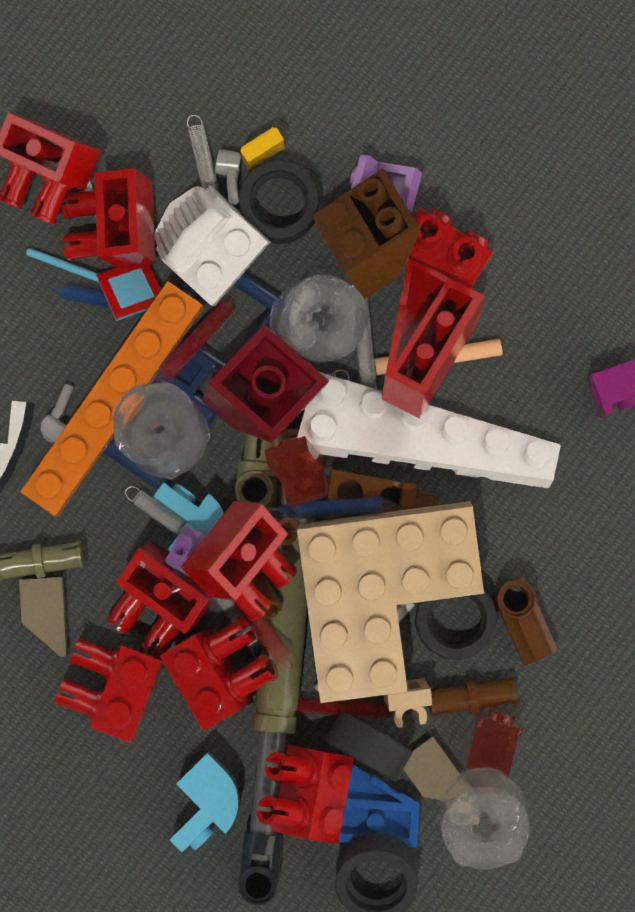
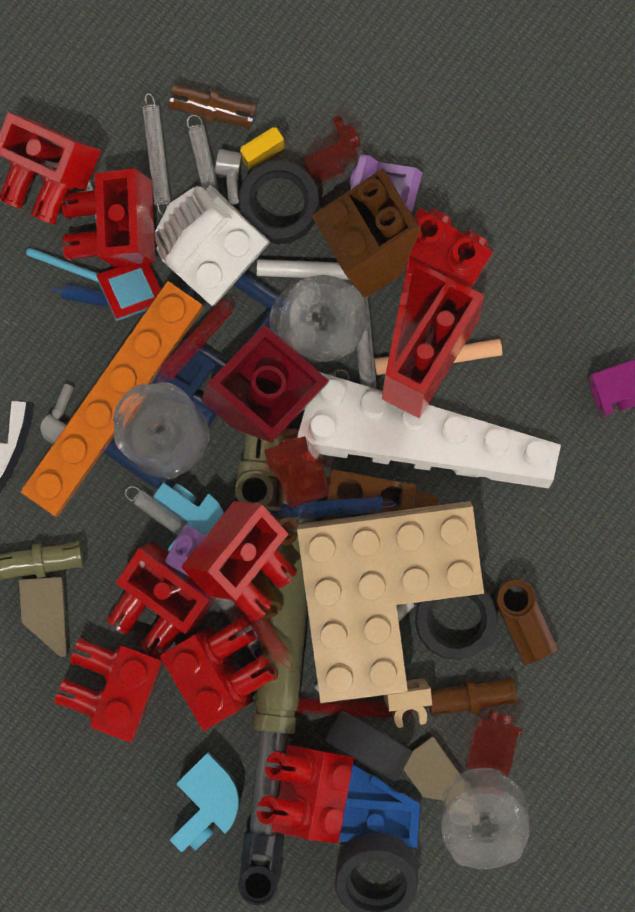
(160, 150): none -> white piece
(212, 106): none -> reddish brown pin
(298, 269): none -> white bar
(329, 162): none -> clear red bracket

